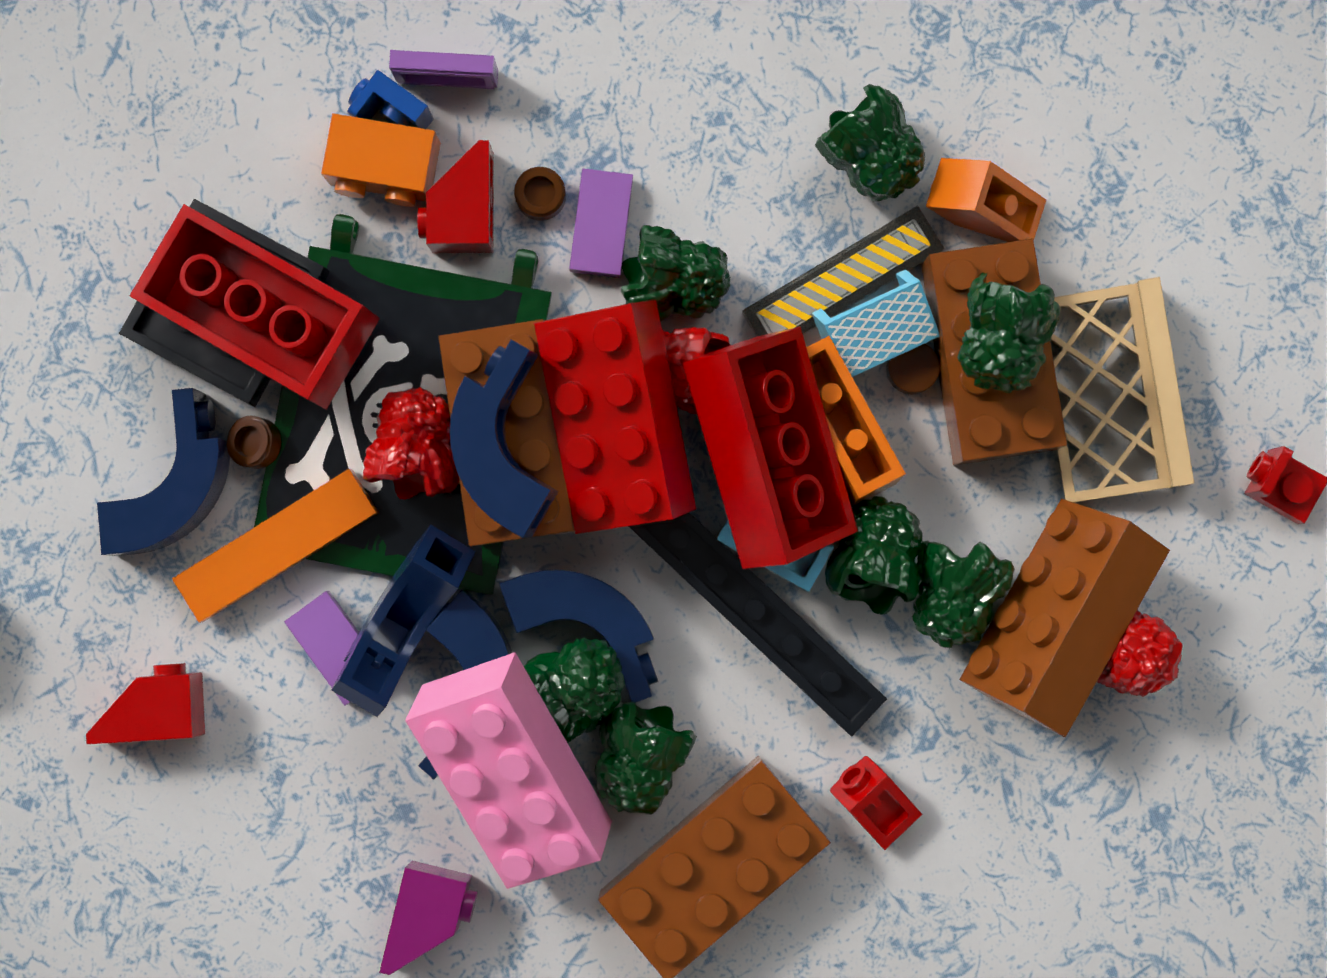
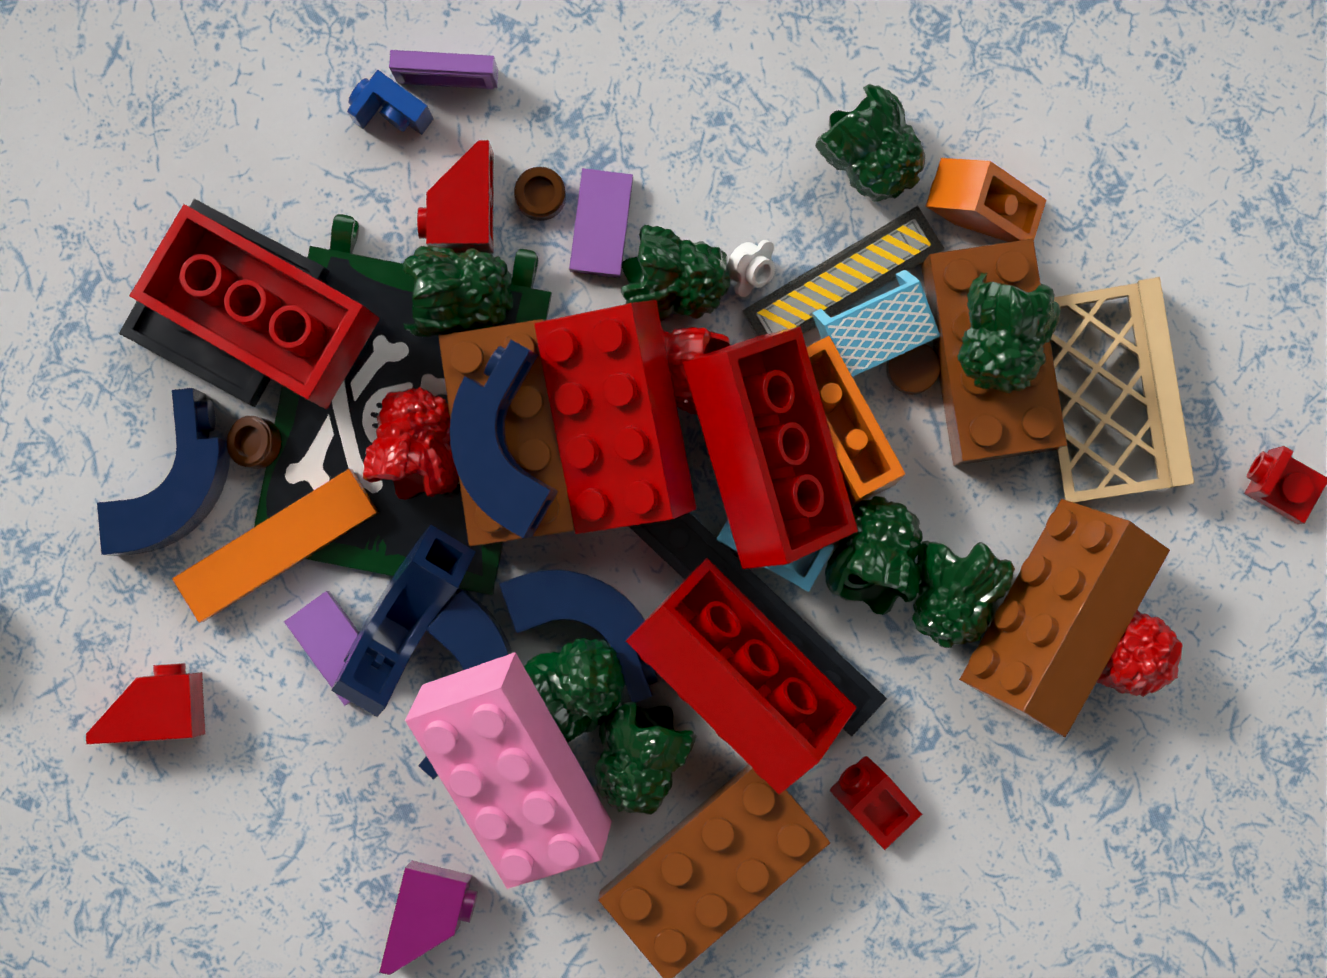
(380, 159): orange brick -> none
(457, 290): none -> dark green hair
(743, 676): none -> red brick
(751, 266): none -> white plate

